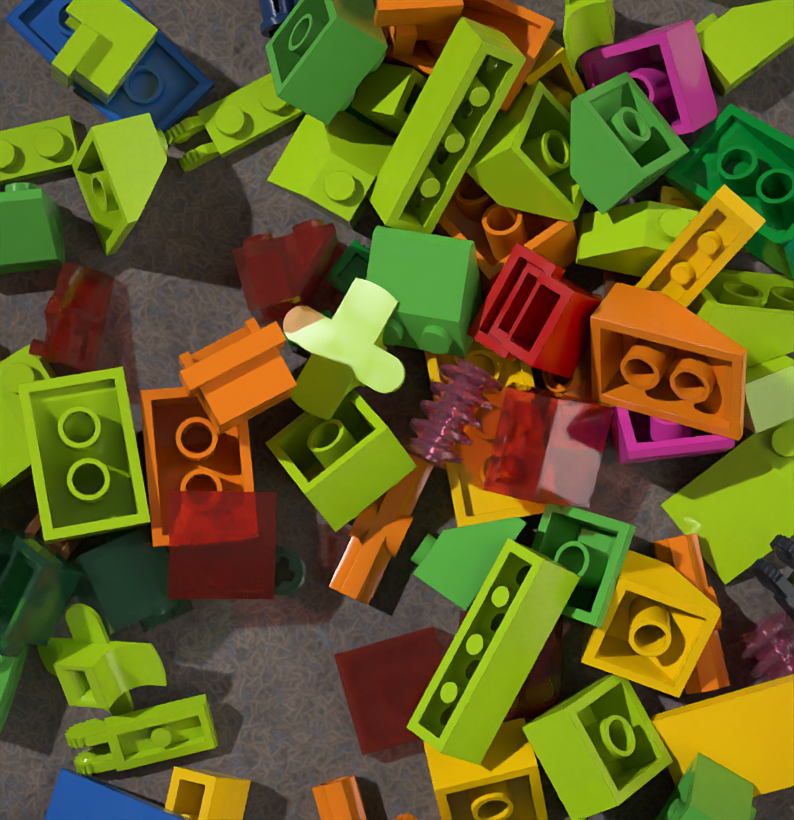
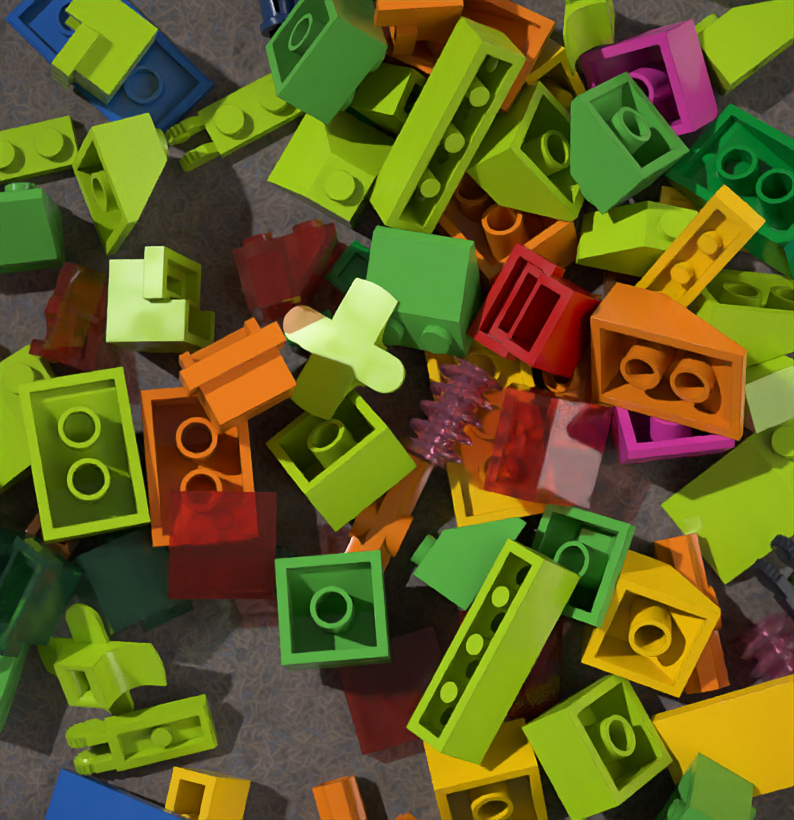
(157, 304): none -> lime plate
(332, 611): none -> bright green slope

